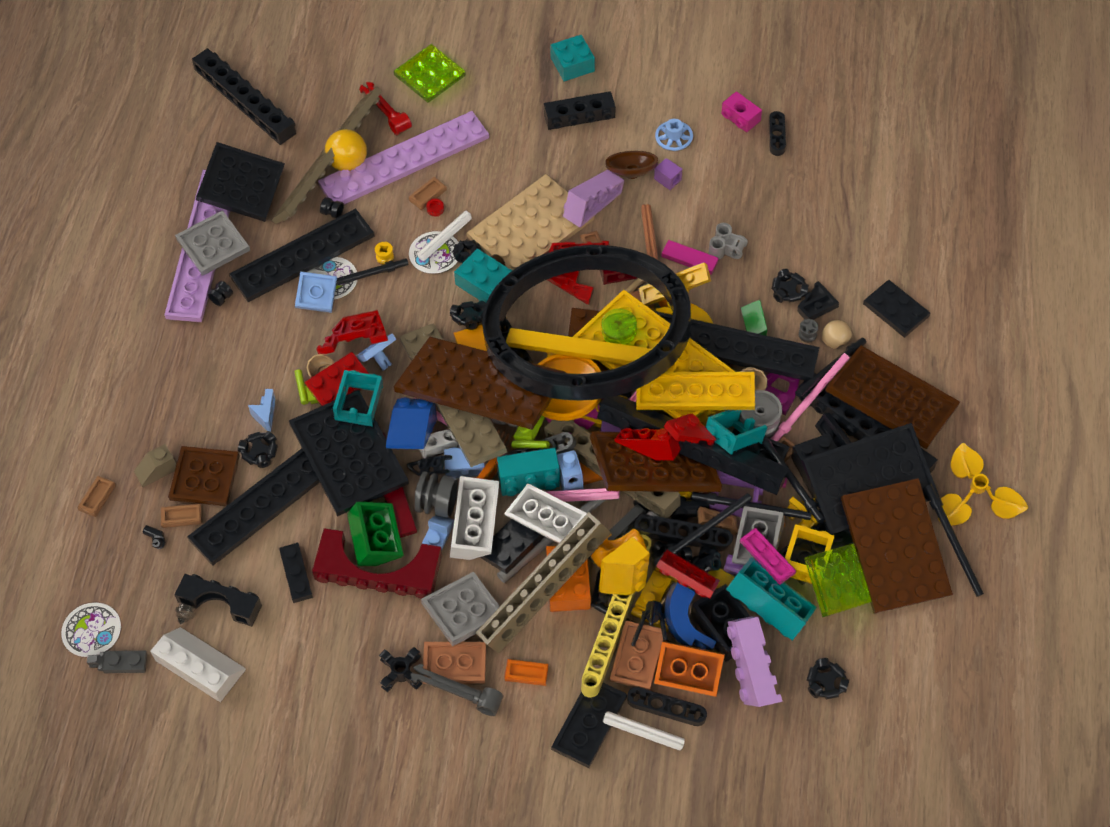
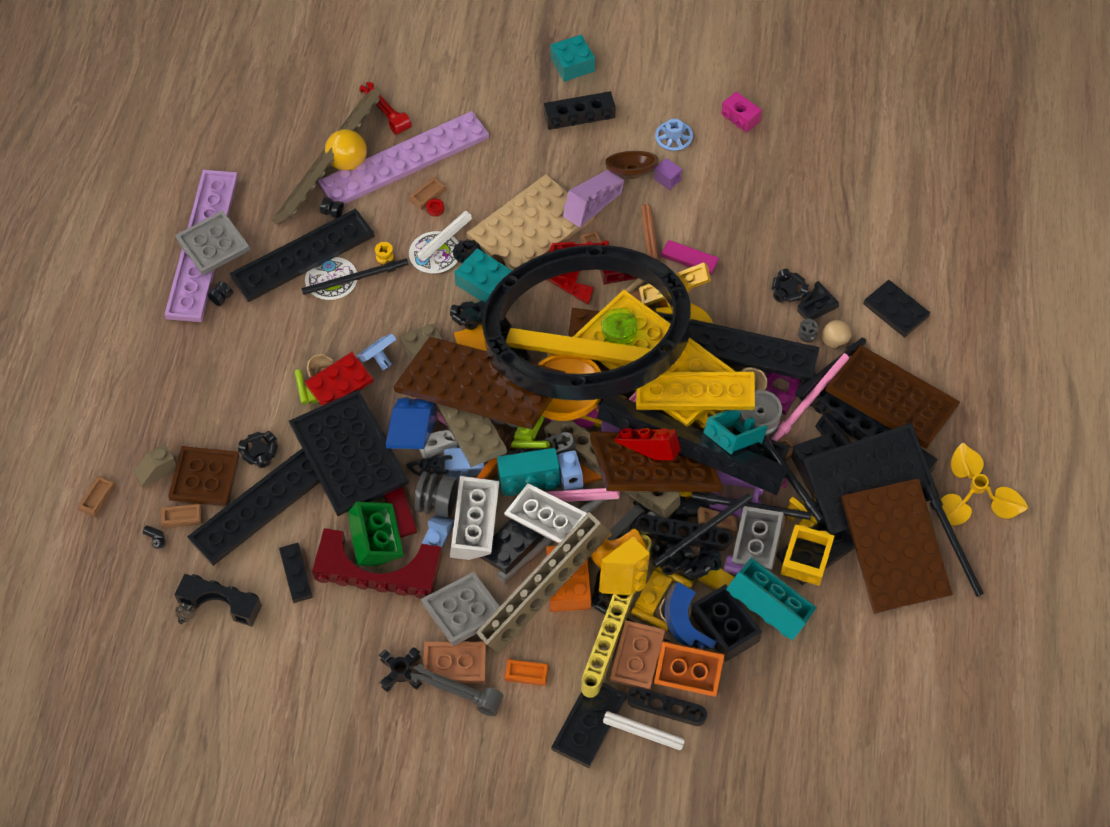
(91, 629): sticker -> none
(119, 661): dark grey hinge -> none
(197, 663): white slope -> none
(240, 181): black plate -> none
(244, 96): black brick -> none
(264, 413): light blue slope -> none
(316, 292): light blue tile -> none
(355, 326): red wing -> none
(362, 381): teal window -> none
(429, 73): clear neon green plate -> none
(652, 614): black plant -> none
(687, 574): red plate -> none
(689, 429): red wing -> none
(726, 242): light grey piece -> none
(752, 662): lavender wedge -> none
(754, 318): green slope -> none
(767, 556): dark pink tile -> none
(773, 138): black beam -> none
(826, 679): black piece -> none
(837, 580): clear neon green plate -> none

